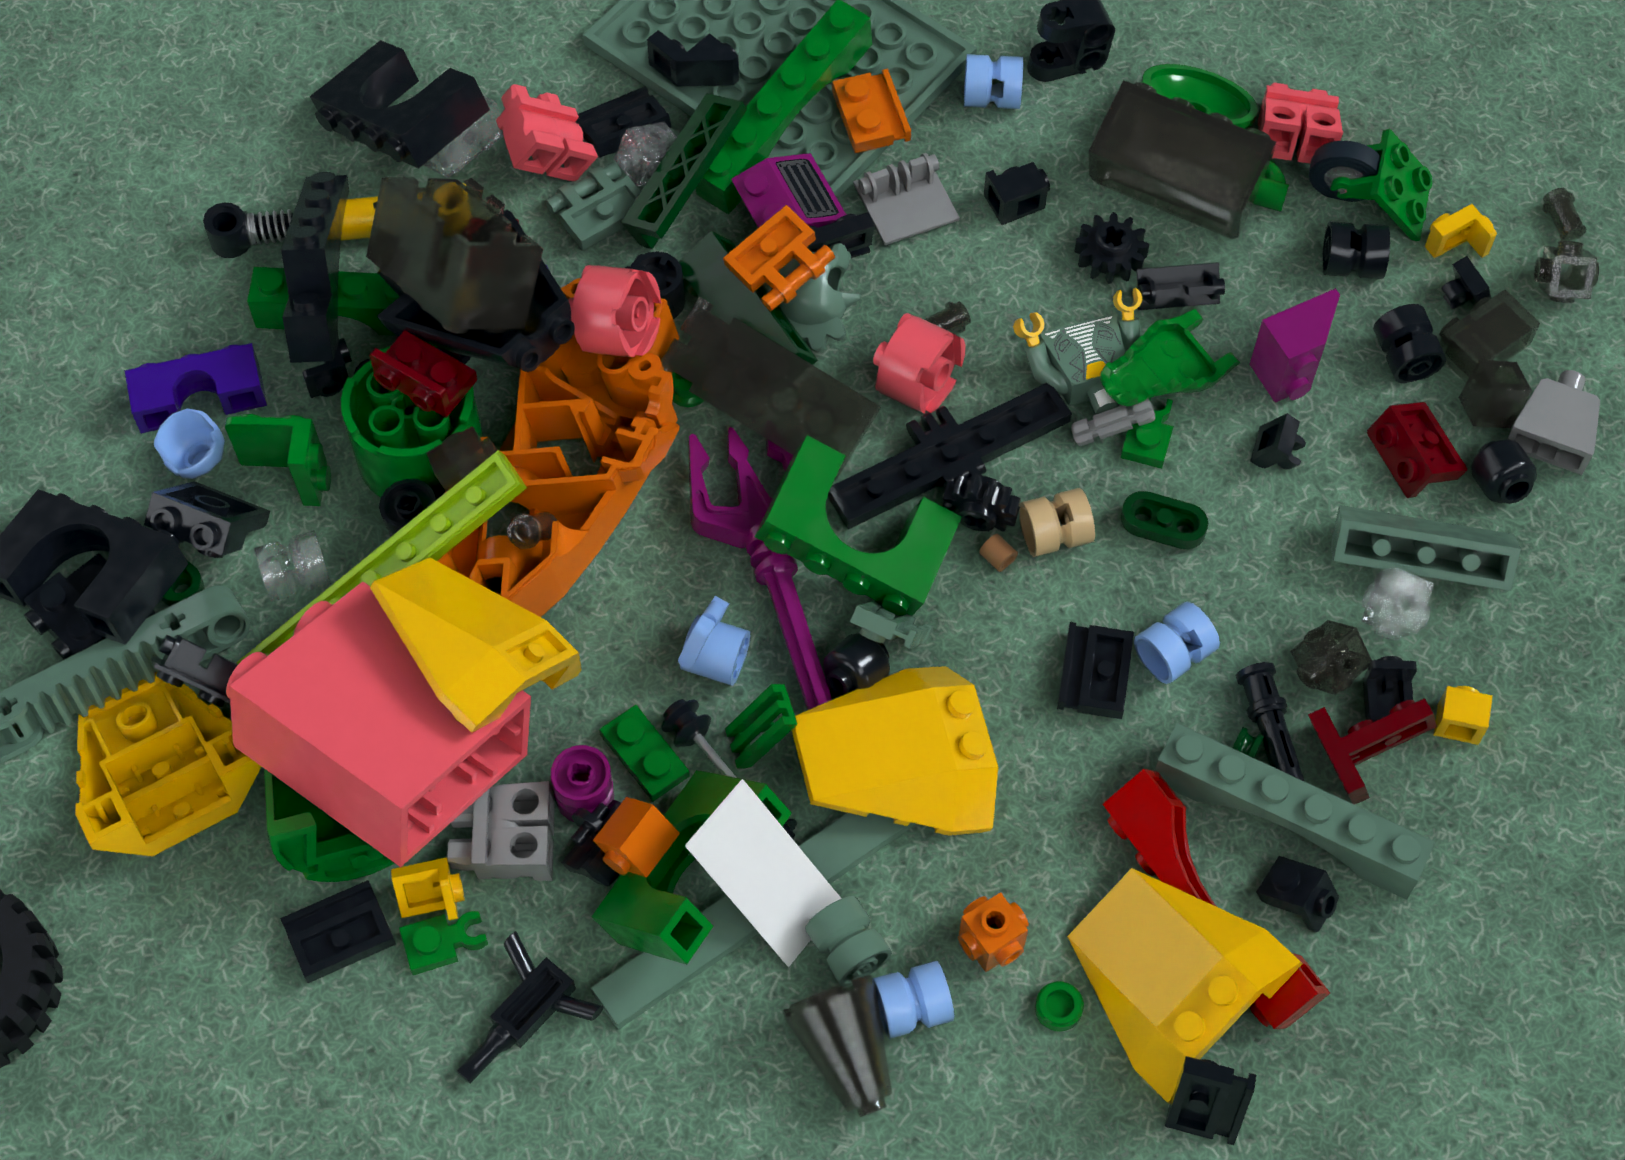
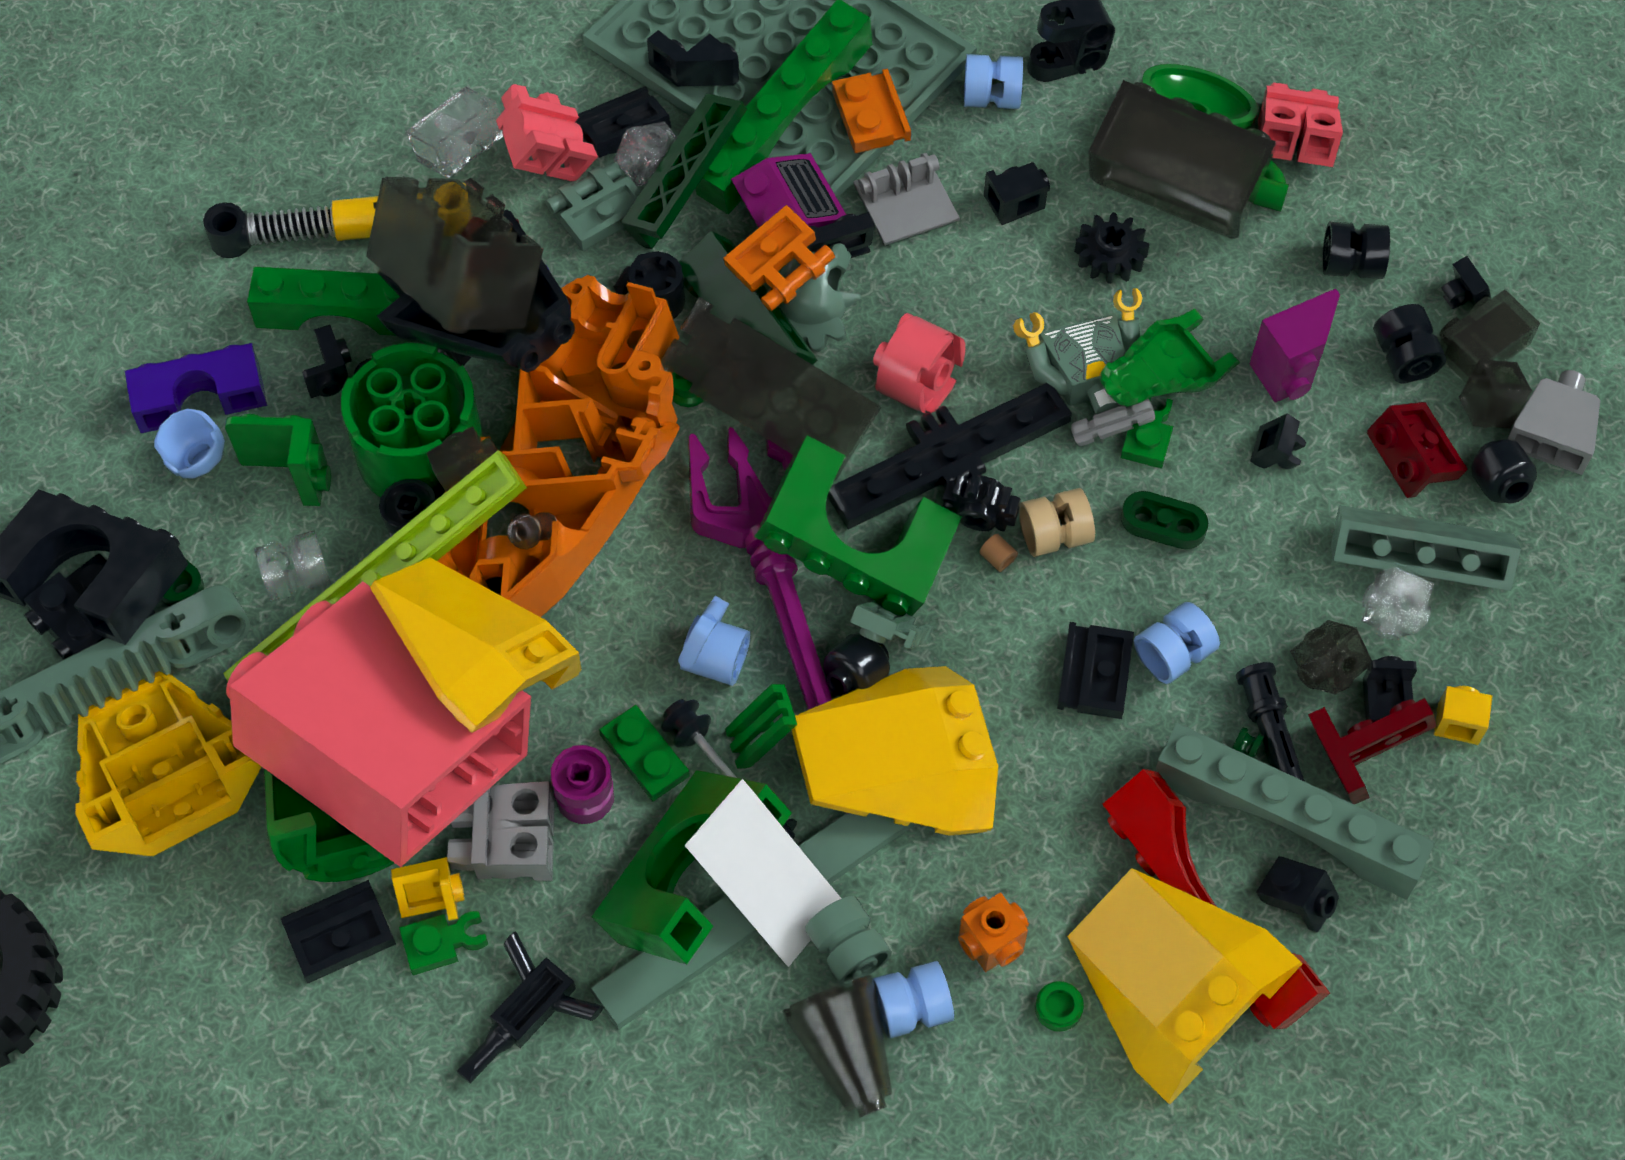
(182, 665): black hinge -> none
(205, 517): black plate -> none
(312, 268): black arch -> none
(411, 131): black arch -> none
(423, 374): dark red bracket -> none
(586, 855): black hips -> none
(615, 311): coral brick -> none
(635, 837): orange brick -> none
(951, 318): clear smoke pin -> none
(1180, 286): black hinge -> none
(1209, 1100): black plate -> none
(1377, 173): green plate -> none
(1458, 228): yellow bracket -> none
(1563, 213): clear smoke pin -> none
(1576, 281): clear smoke brick -> none

